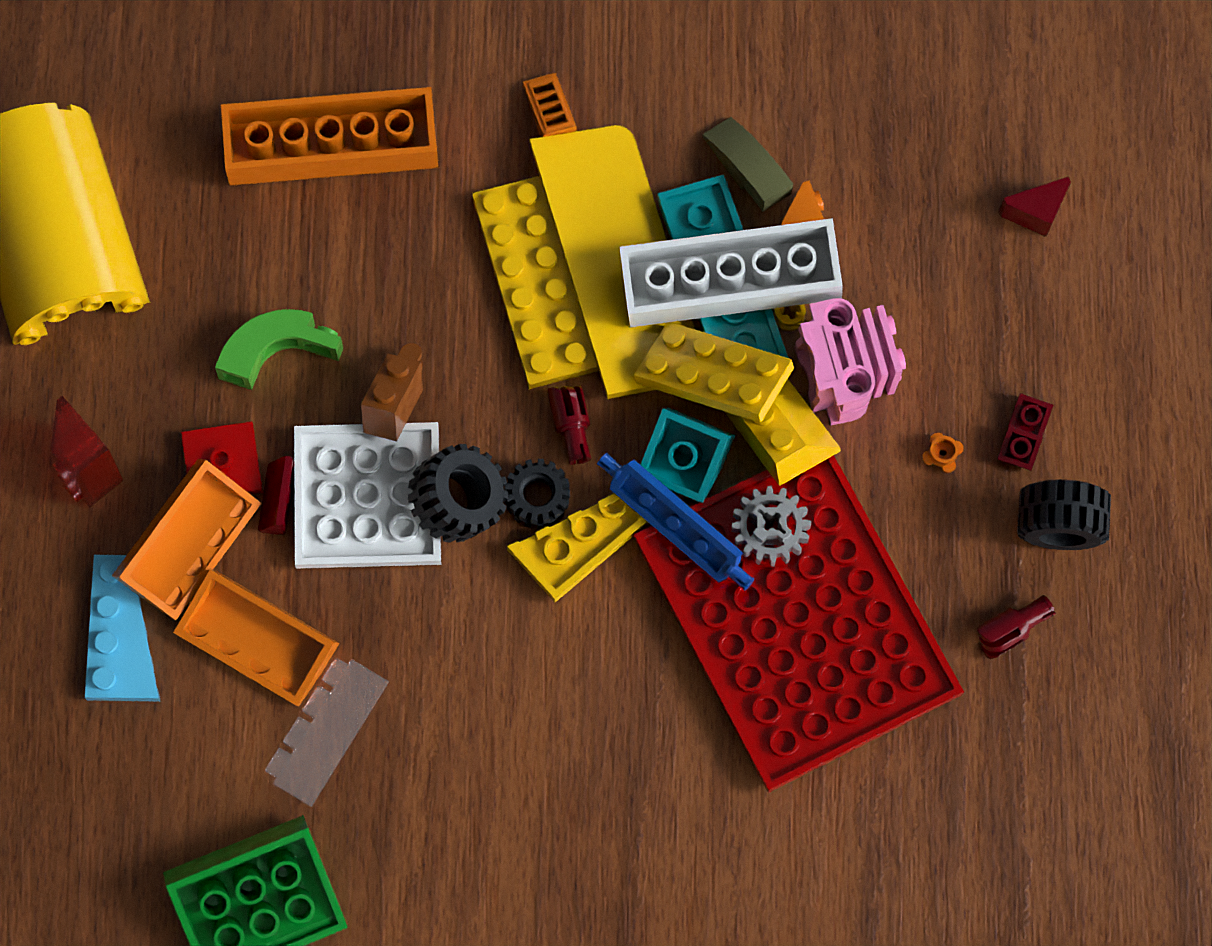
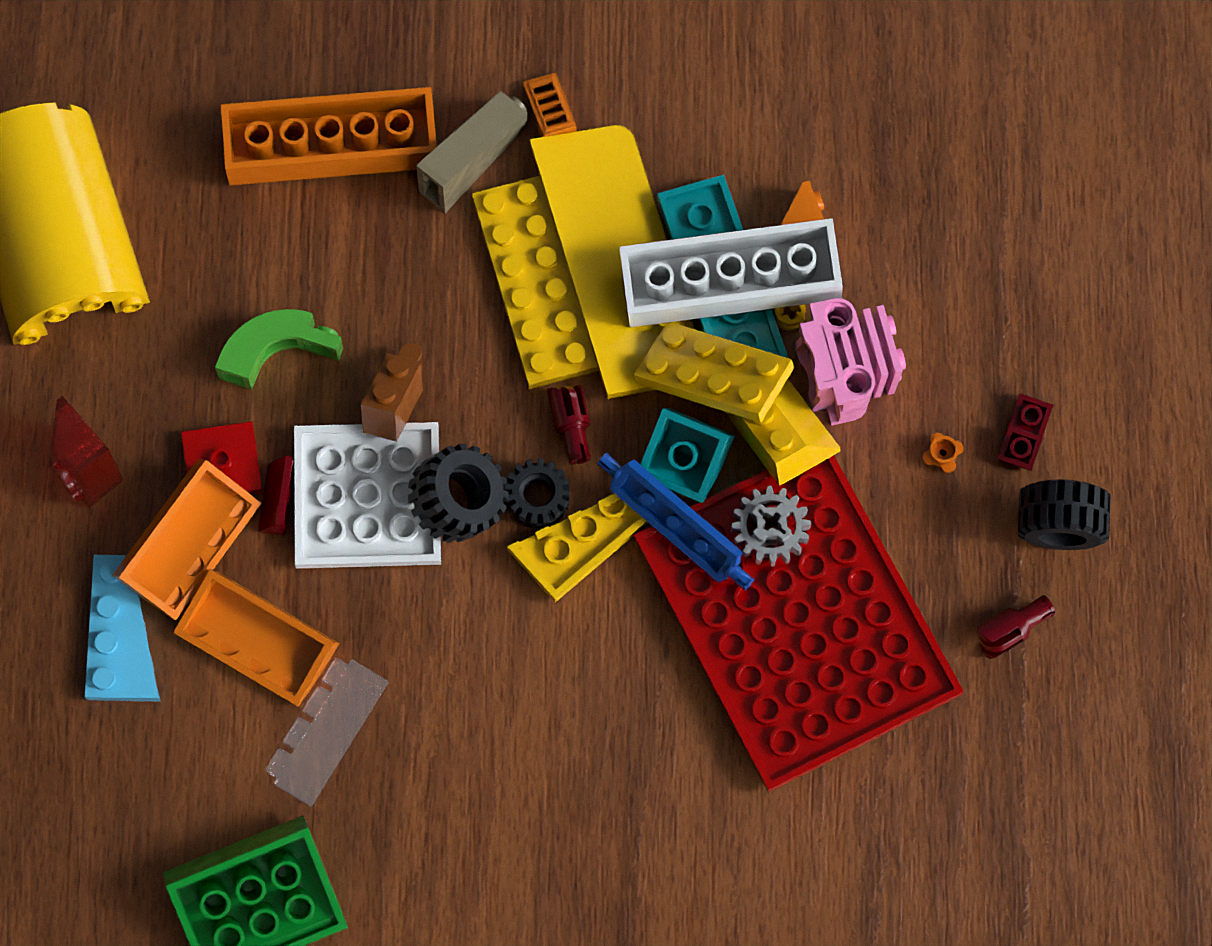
(470, 150): none -> dark tan slope
(749, 163): olive slope -> none
(1035, 207): dark red slope -> none

